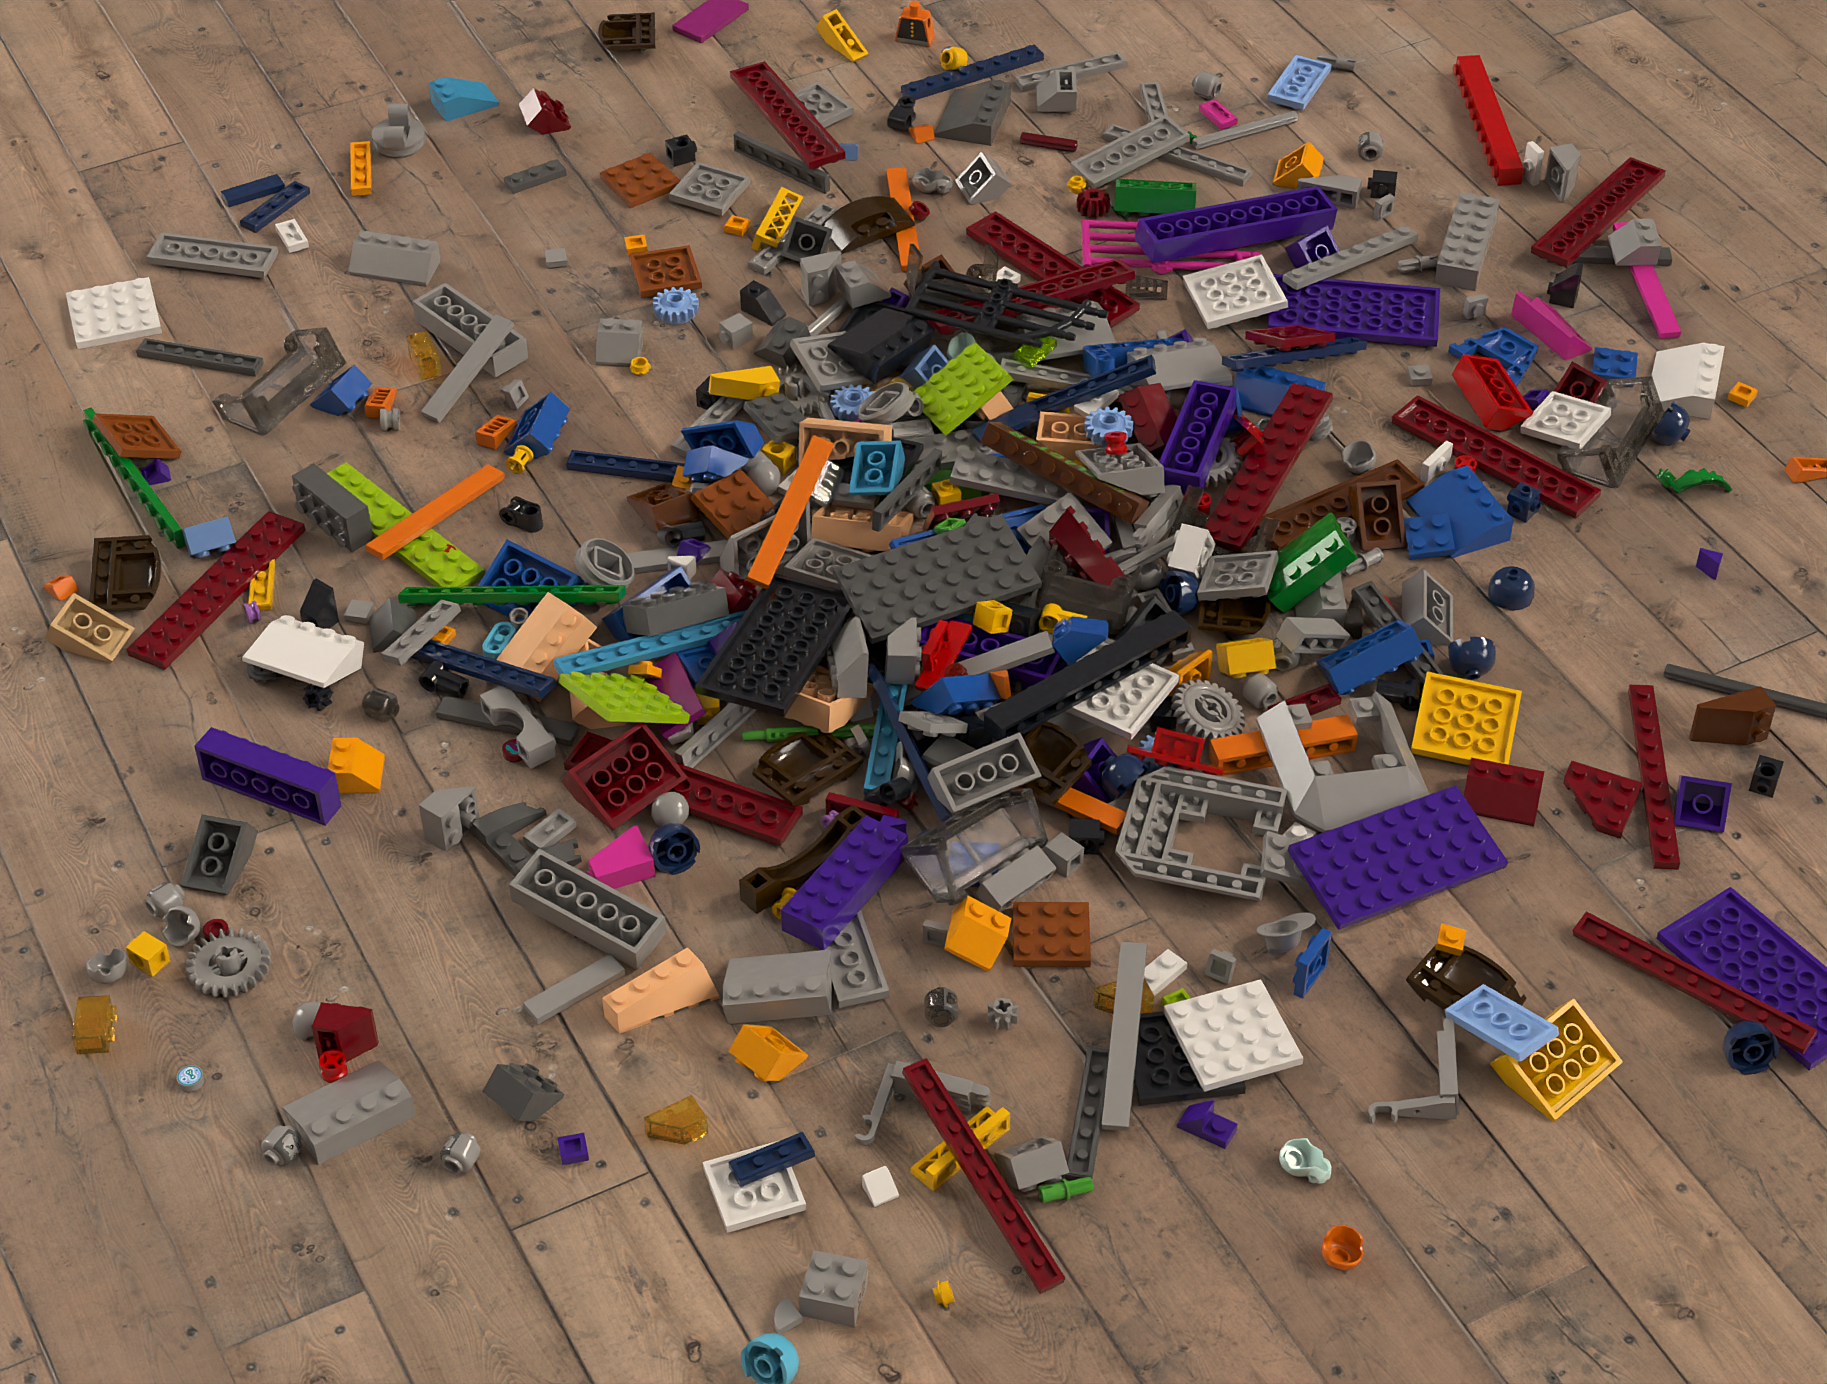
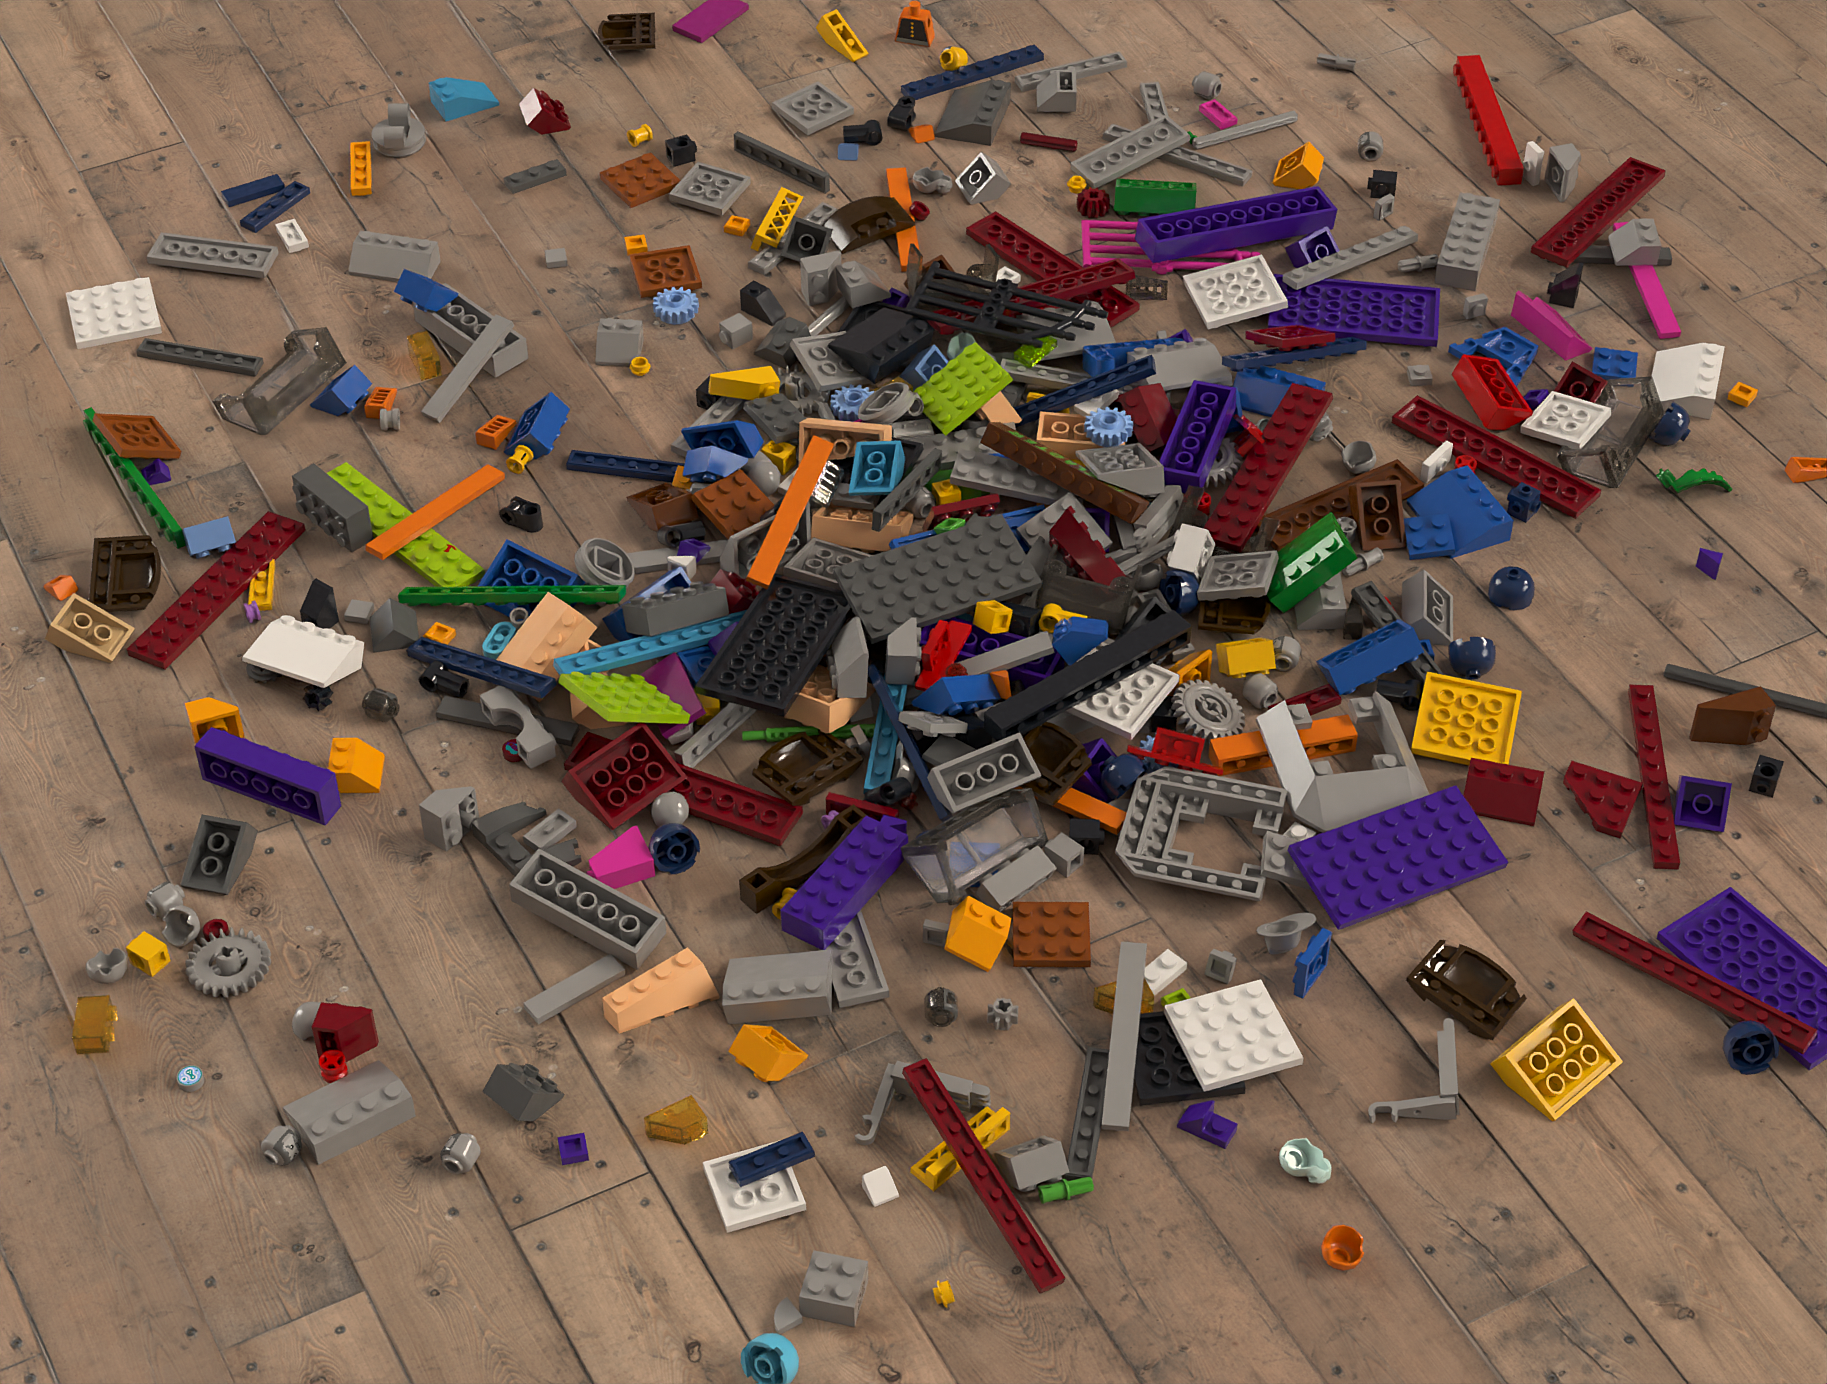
(213, 713): none -> light orange slope
(421, 632): light grey plate -> none
(423, 291): none -> blue slope
(515, 393): light grey tile -> none
(639, 135): none -> yellow bush
(645, 669): light orange plate -> none
(787, 115): dark red plate -> none
(863, 133): none -> black piece
(1015, 419): dark blue tile -> none
(1115, 443): red wheel -> none
(1299, 82): light blue plate -> none
(1312, 635): light grey brick -> none
(1340, 189): light grey slope -> none
(1450, 939): light orange plate -> none
(1502, 1022): light blue plate -> none

